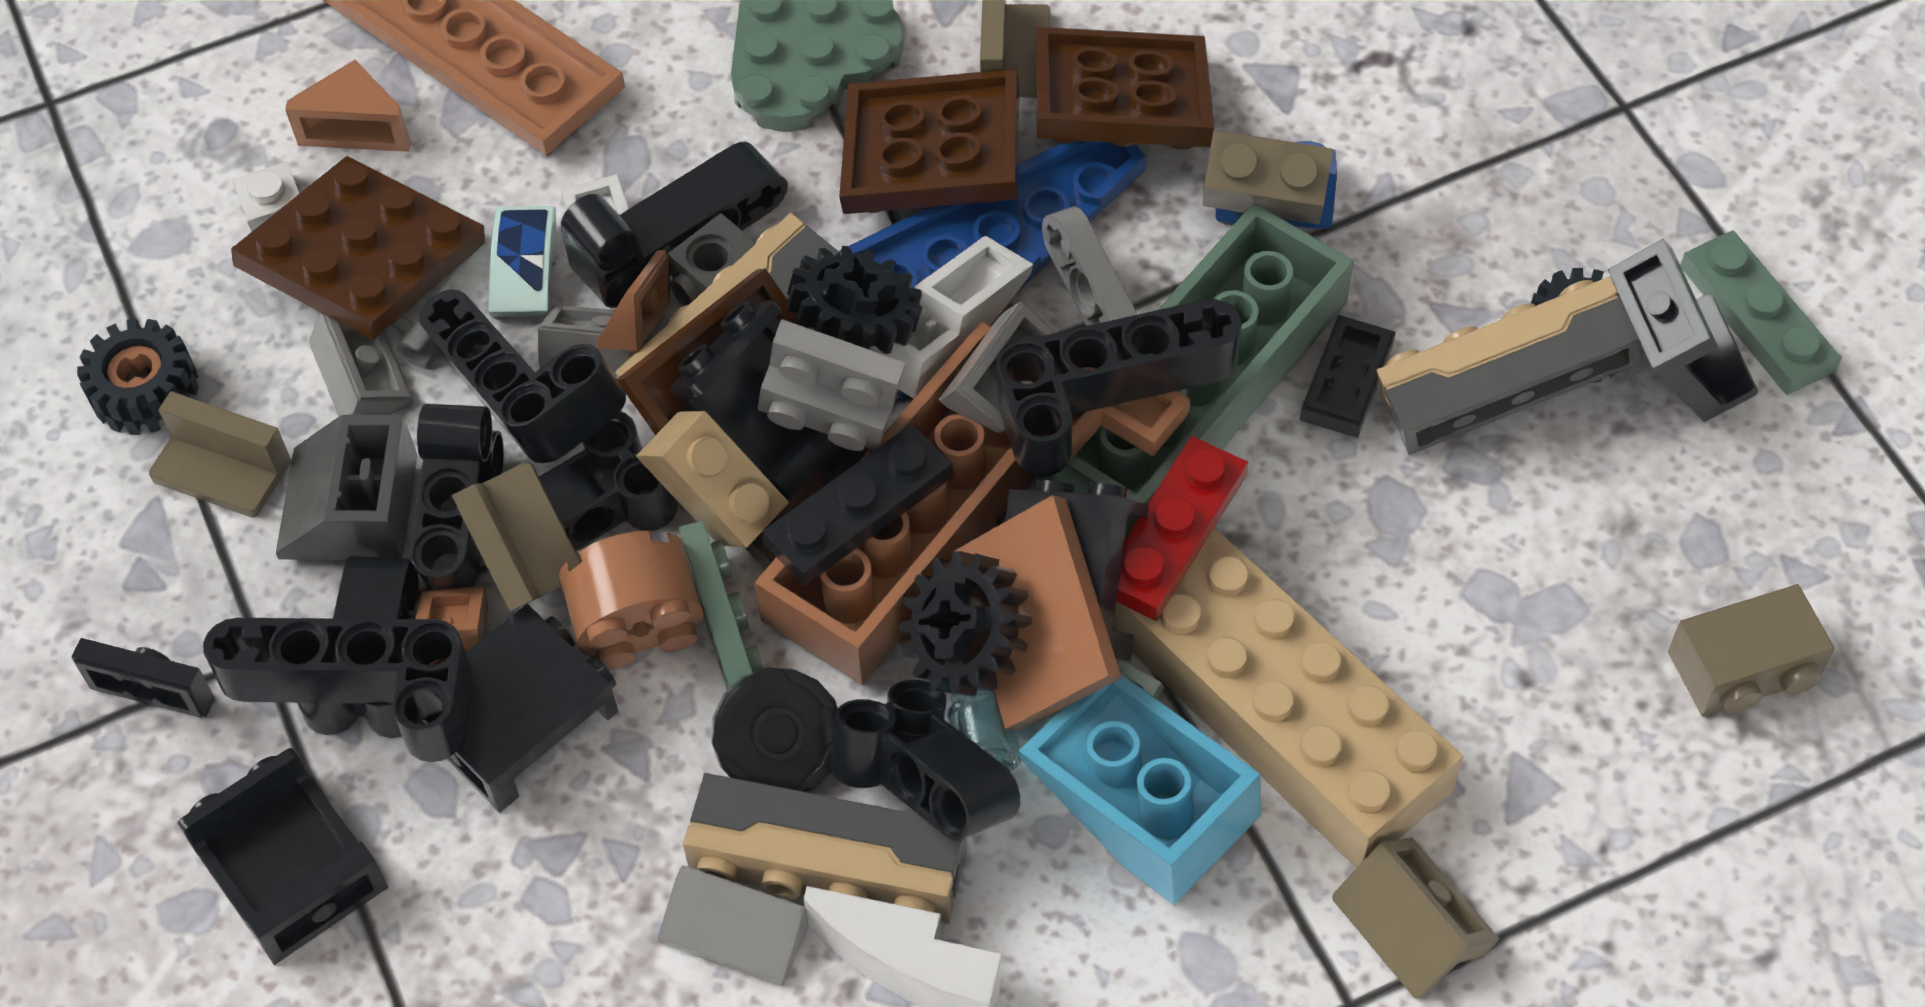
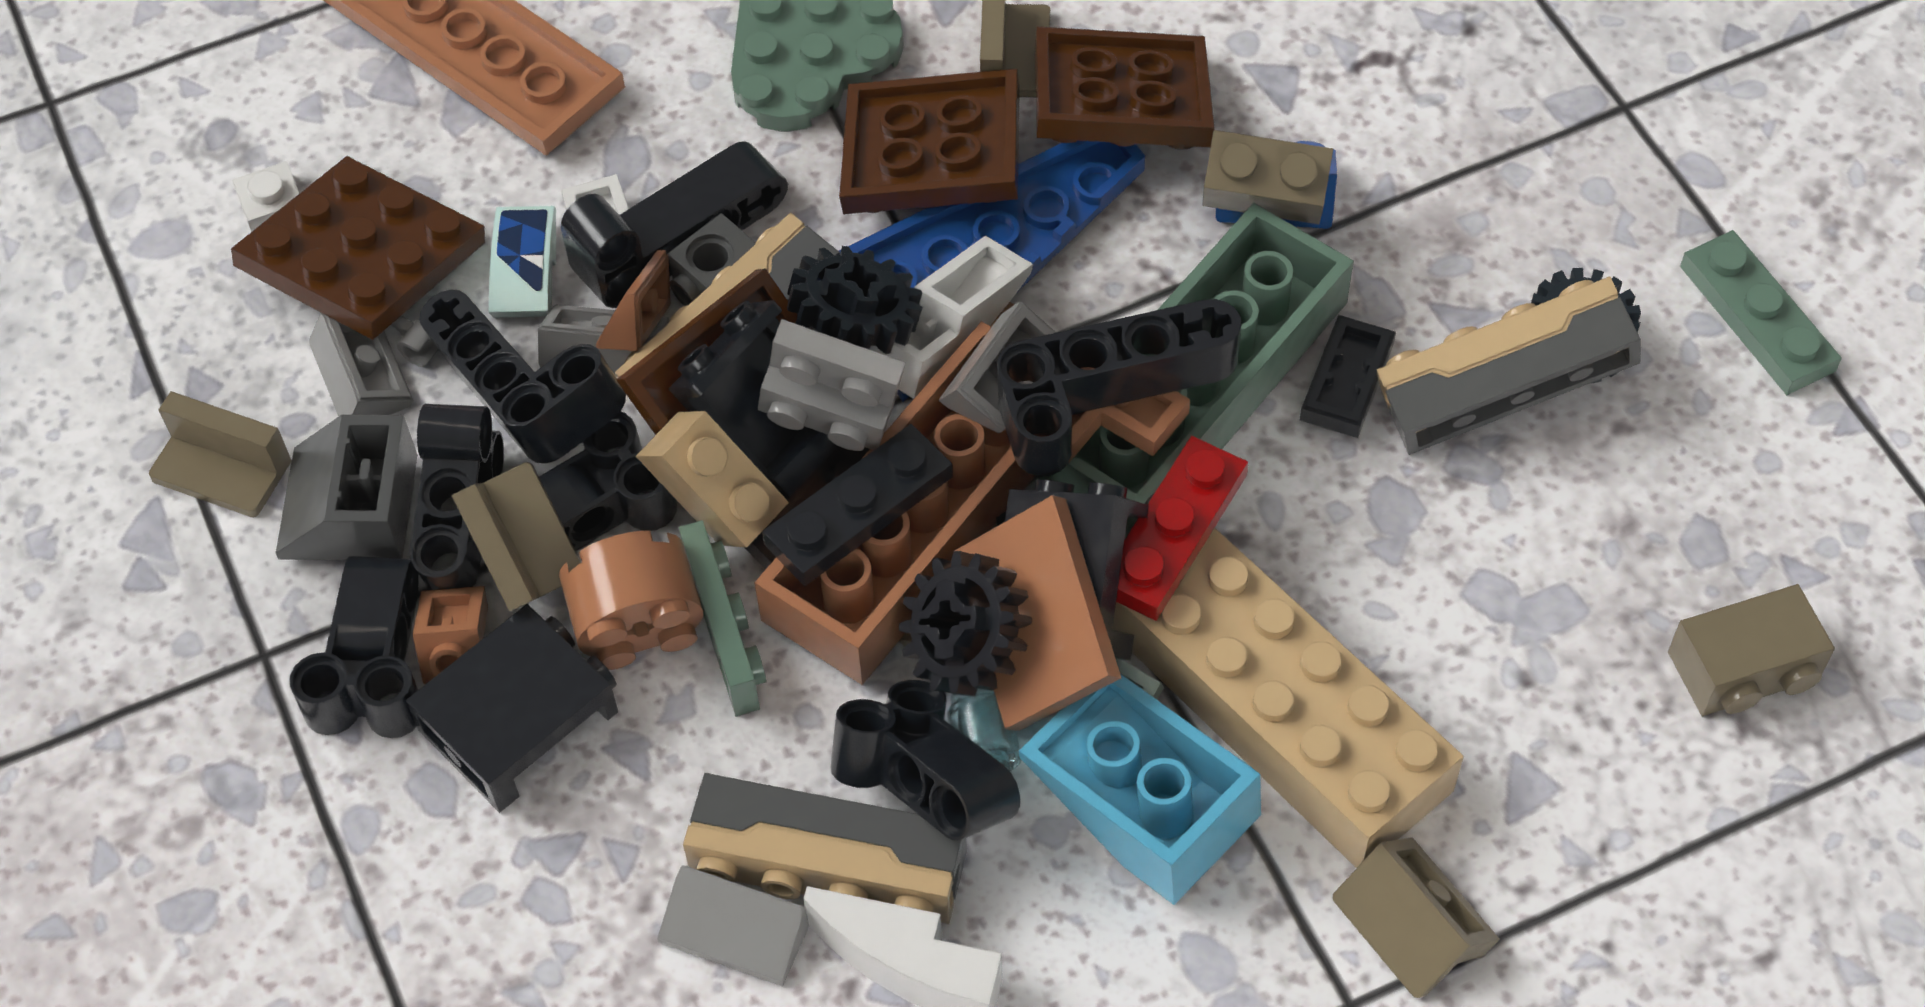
(129, 351): black bush -> none
(143, 677): black plate -> none
(261, 658): black beam -> none
(282, 854): black panel -> none
(348, 112): nougat slope -> none
(775, 729): black tile -> none
(1085, 267): light grey beam -> none
(1682, 334): panel -> none

